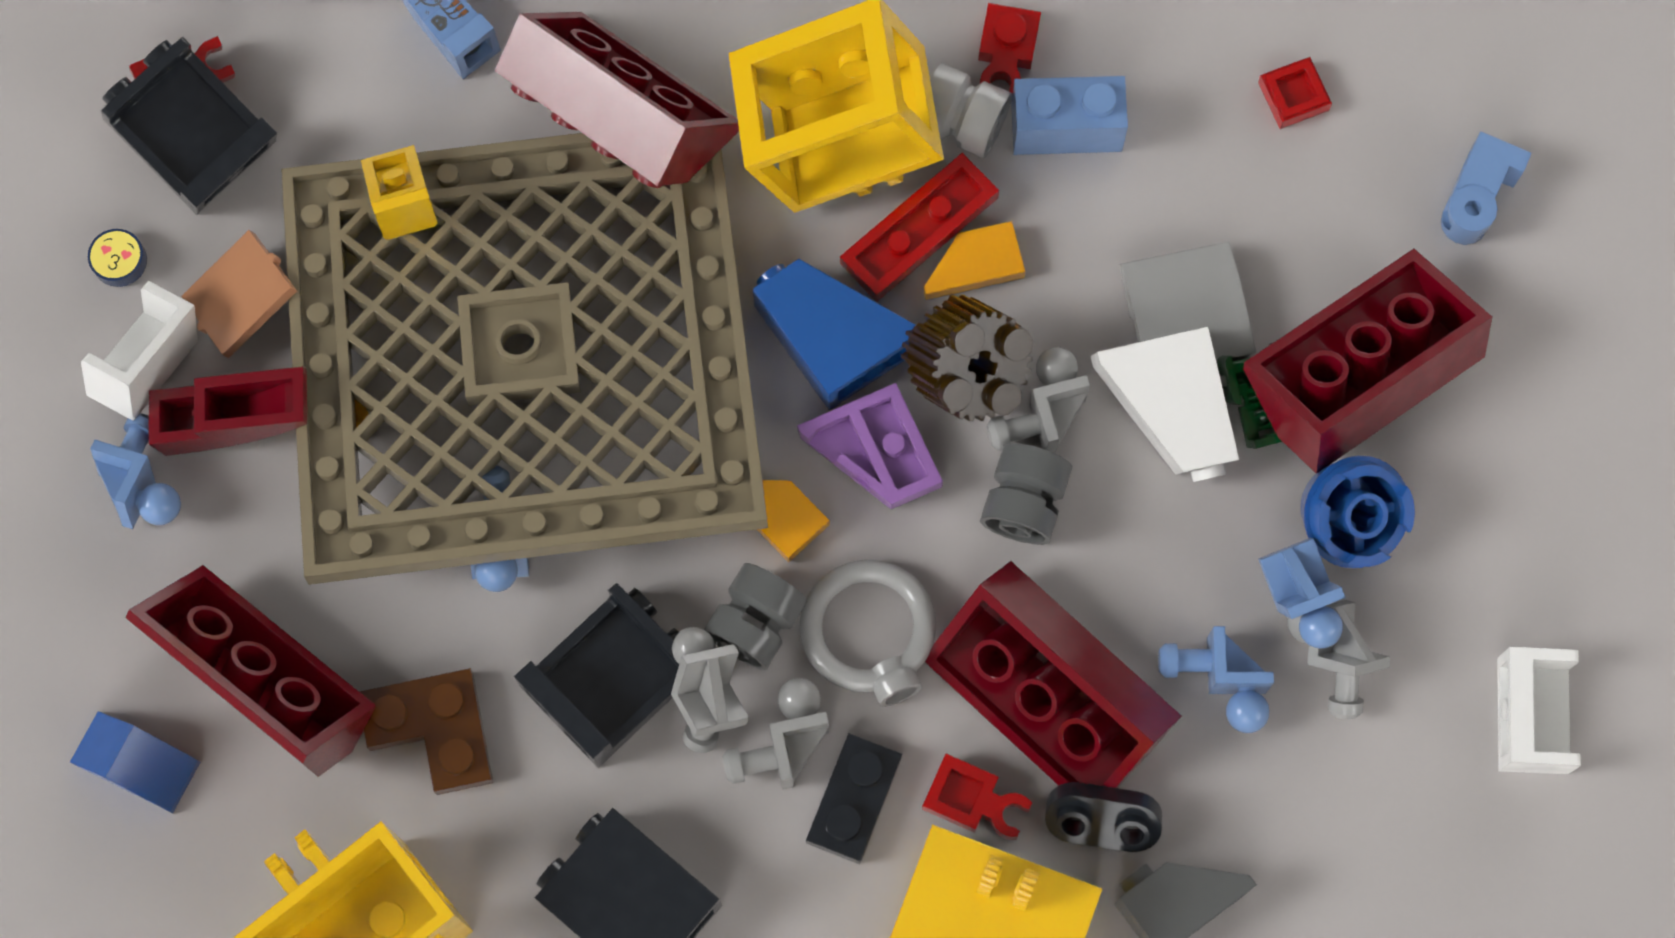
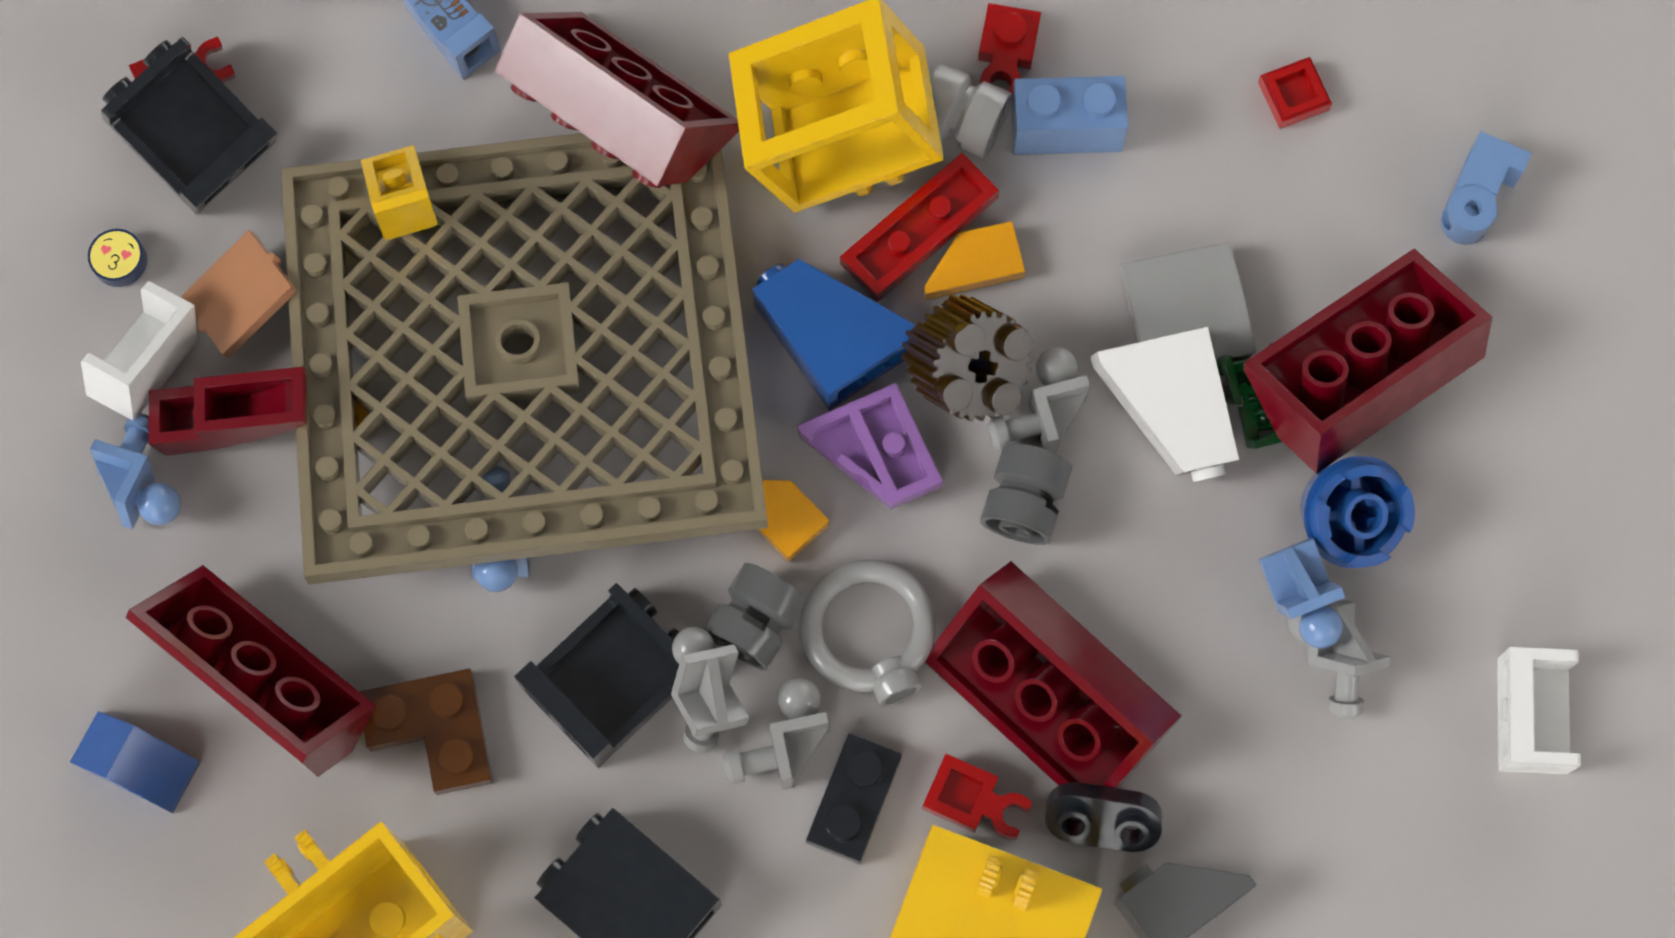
(1228, 673): medium blue piece -> none

